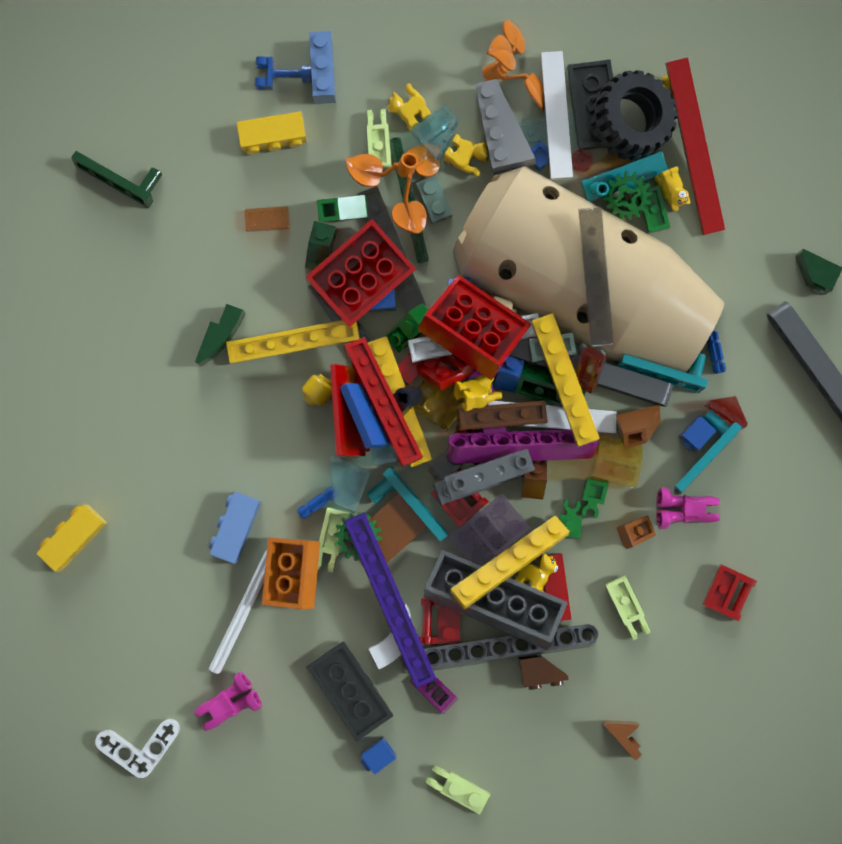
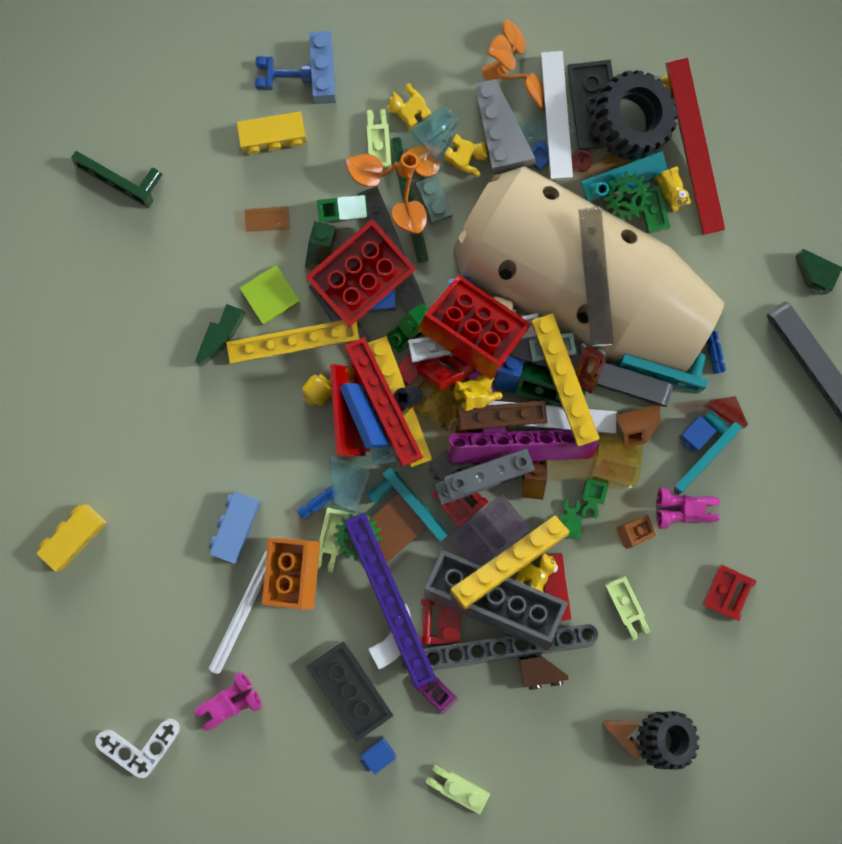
(270, 295): none -> lime tile
(682, 740): none -> black tyre

